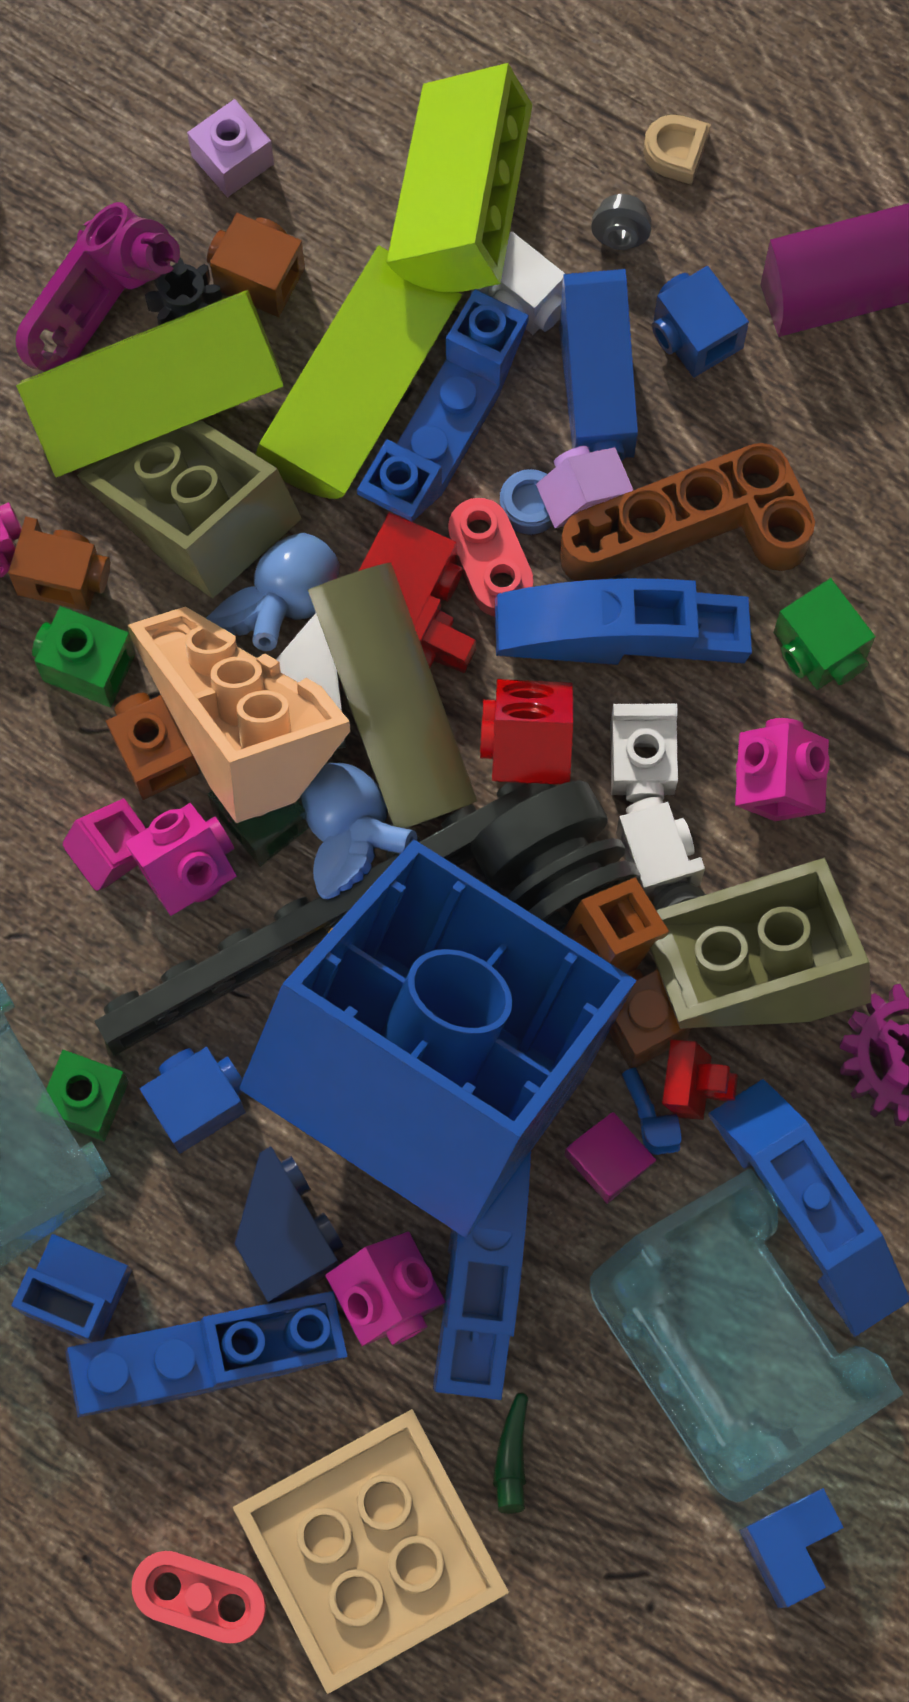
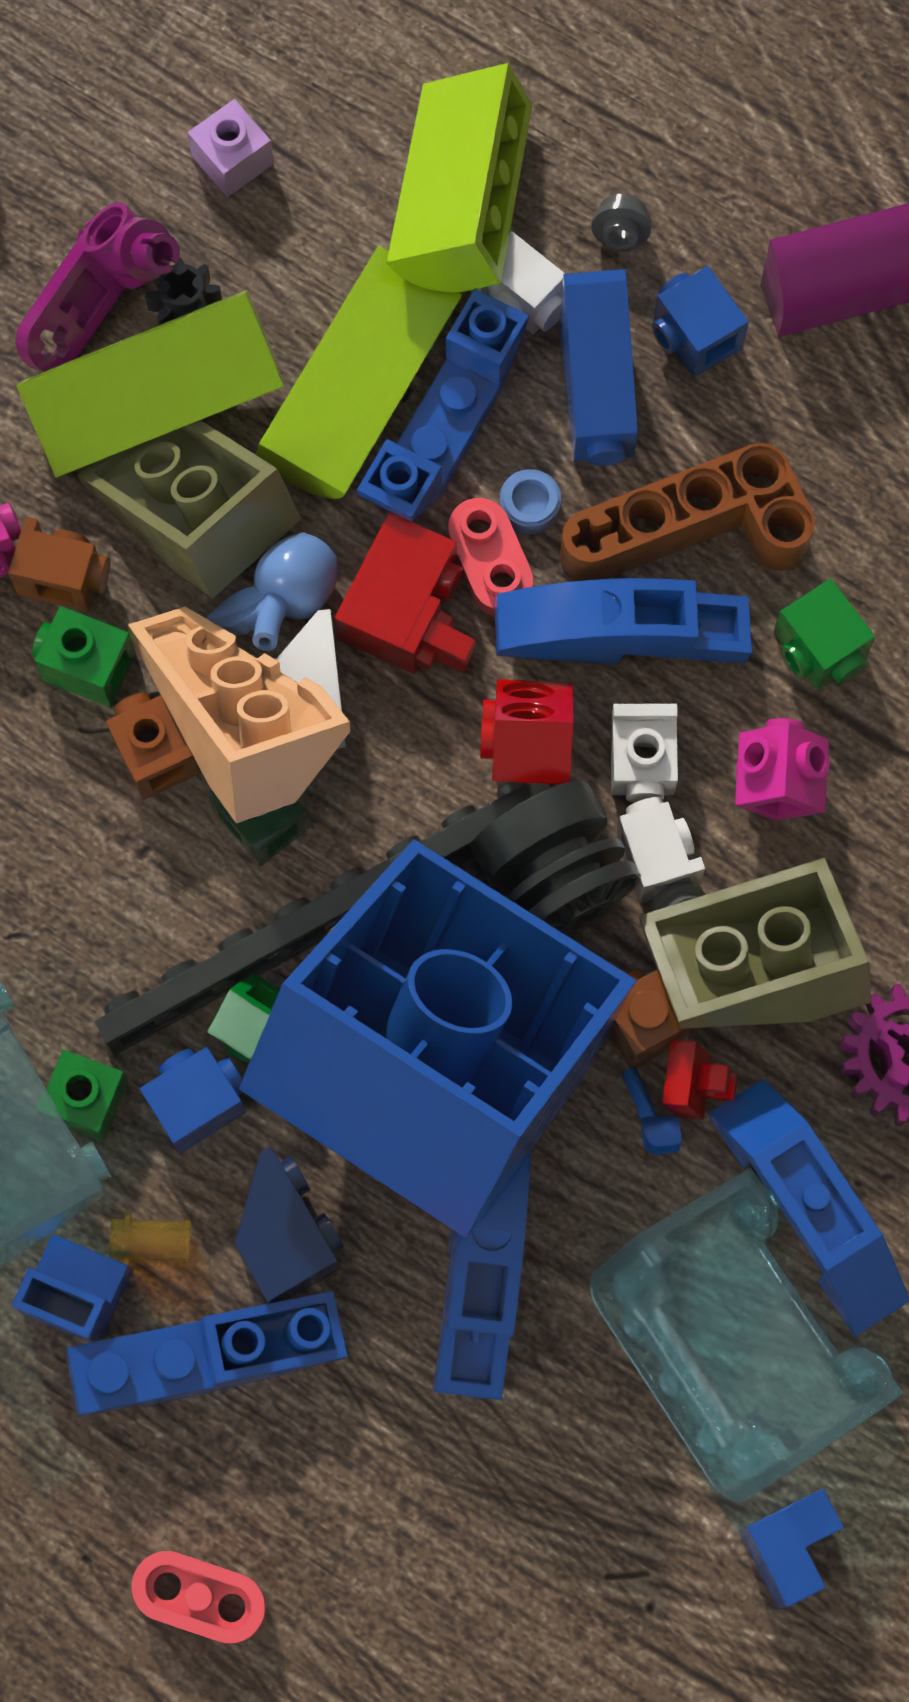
(99, 844): dark pink slope -> none
(149, 1240): none -> clear yellow pin
(183, 857): dark pink brick -> none
(244, 1016): none -> plate
(257, 259): dark orange brick -> none
(349, 817): medium blue piece -> none
(370, 1551): tan plate -> none
(386, 1290): dark pink brick -> none
(392, 695): olive brick -> none
(509, 1463): dark green helmet -> none
(582, 481): lavender plate -> none
(609, 1157): dark pink slope -> none
(617, 925): dark orange brick -> none
(676, 146): tan tile -> none

